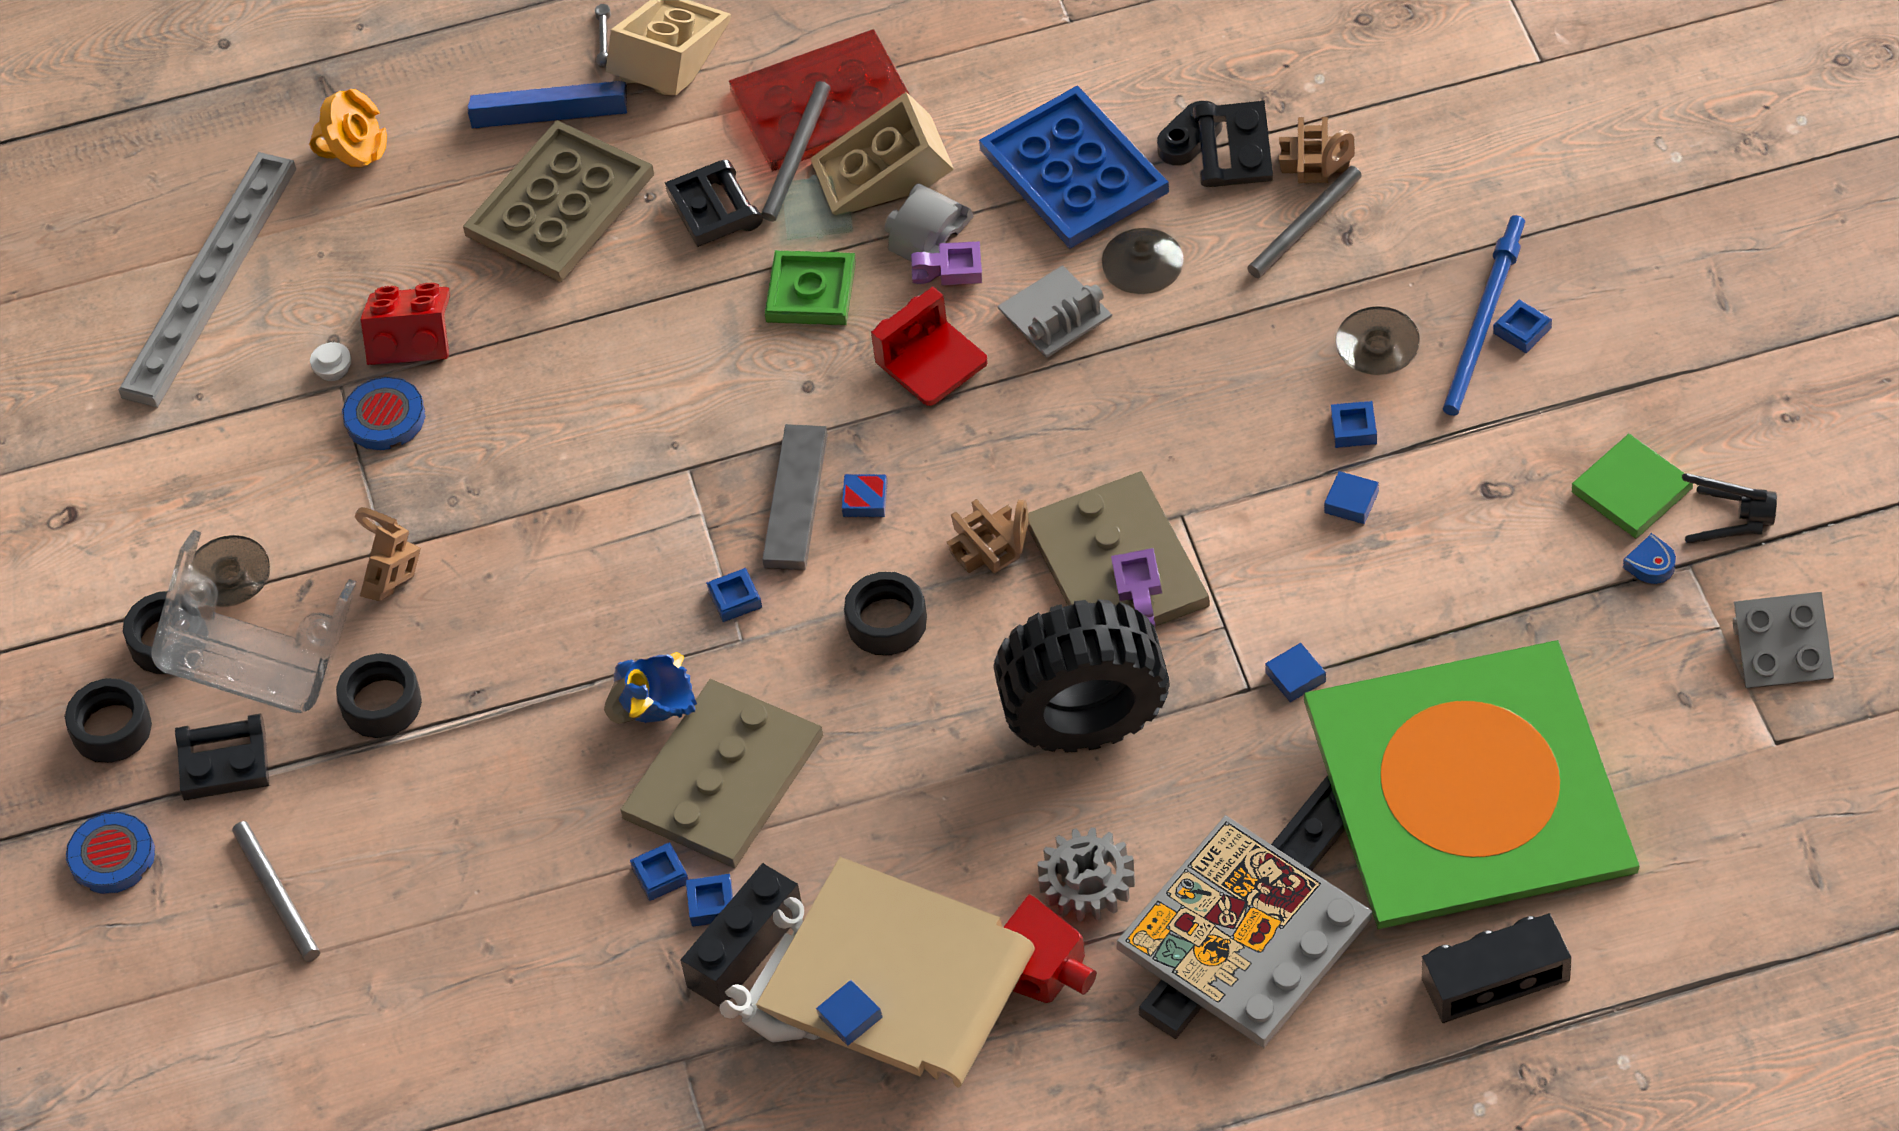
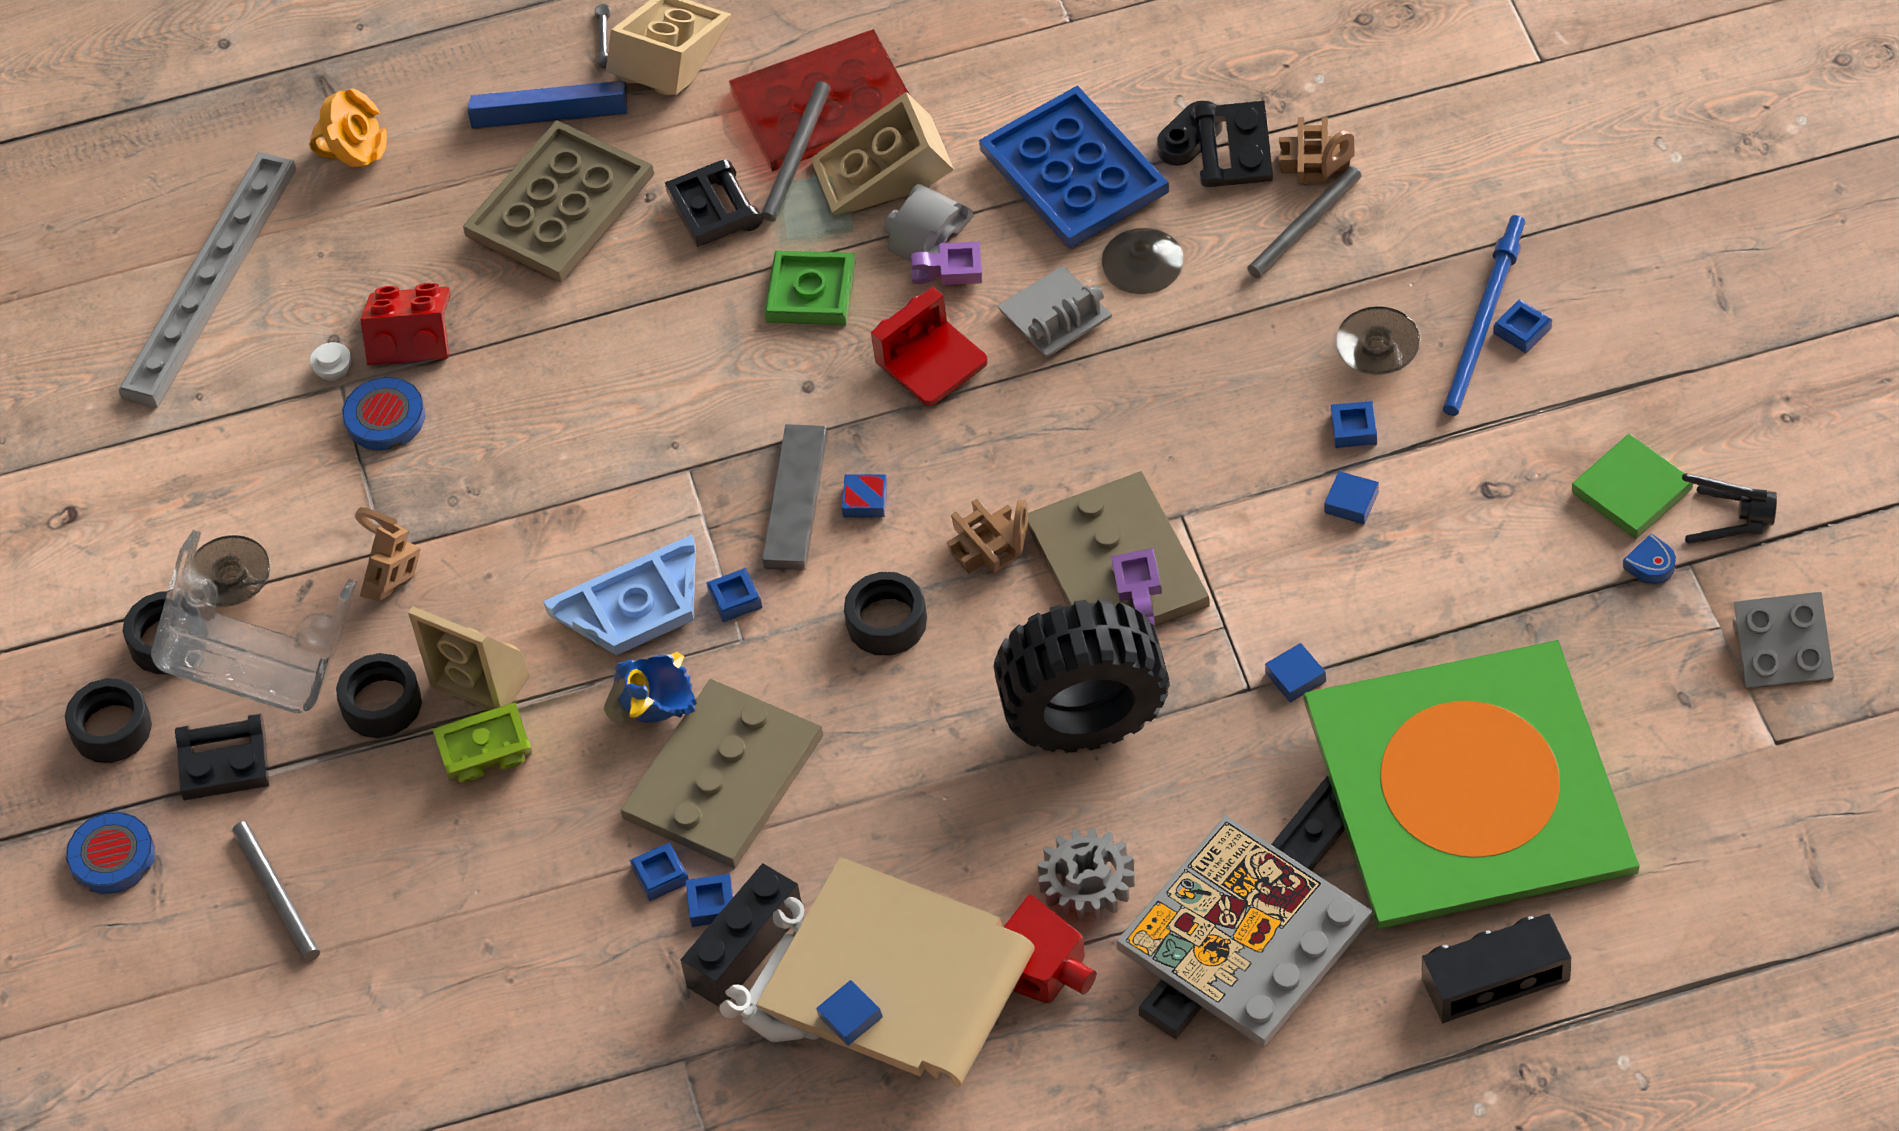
(468, 662): none -> tan slope
(483, 742): none -> lime bracket
(632, 600): none -> light blue wing

